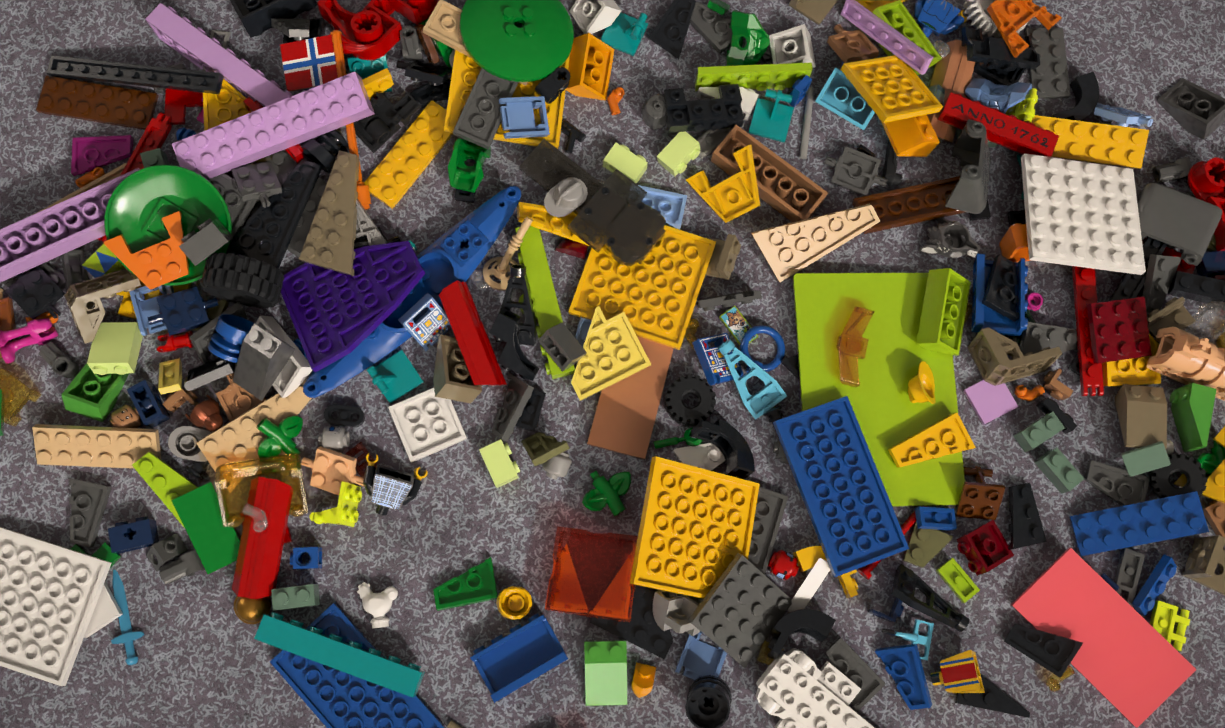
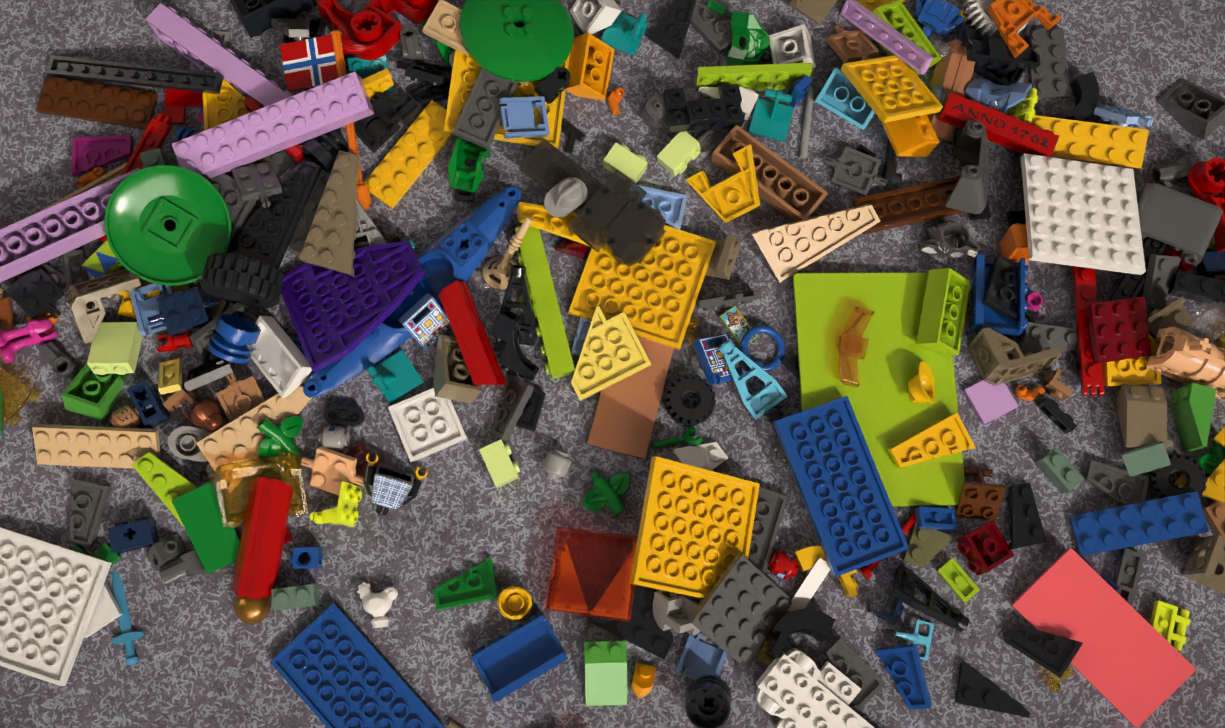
(158, 262): orange wing -> none
(205, 242): dark grey brick -> none
(258, 515): clear arm -> none
(260, 361): flat silver slope -> none
(339, 654): teal brick -> none
(427, 45): reddish brown tile -> none
(543, 447): olive wing -> none
(562, 346): dark grey brick -> none
(731, 444): black arch -> none
(959, 674): torso -> none
(1039, 431): sand green brick -> none
(1154, 585): blue plate -> none

